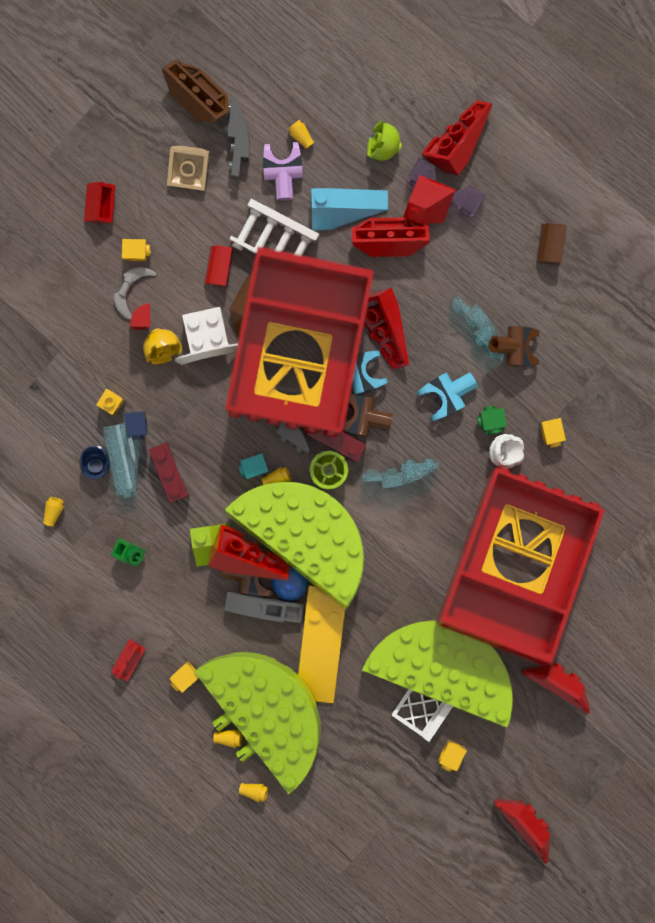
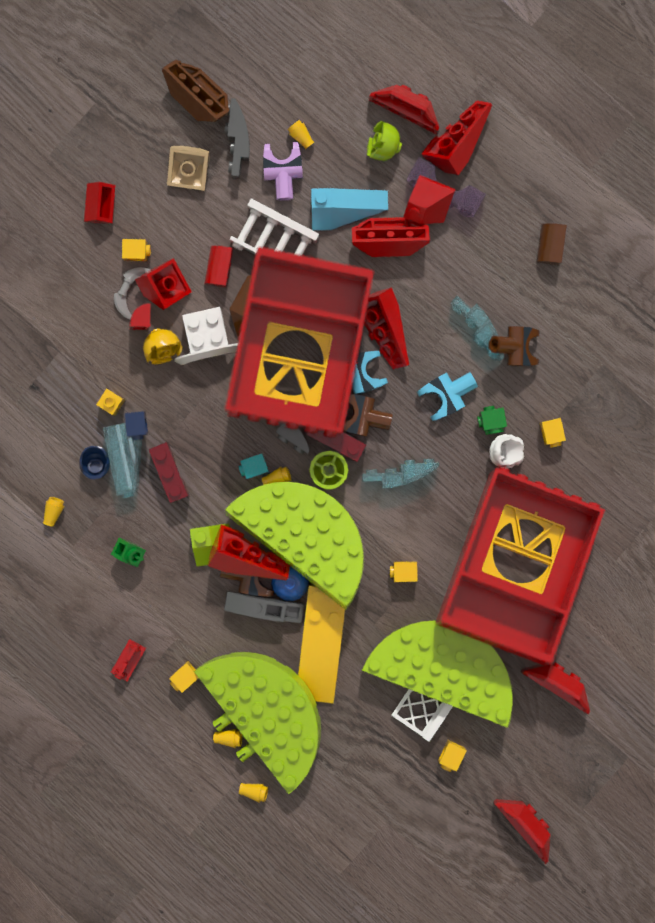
(163, 284): none -> red slope
(404, 571): none -> yellow brick
(407, 105): none -> red wedge

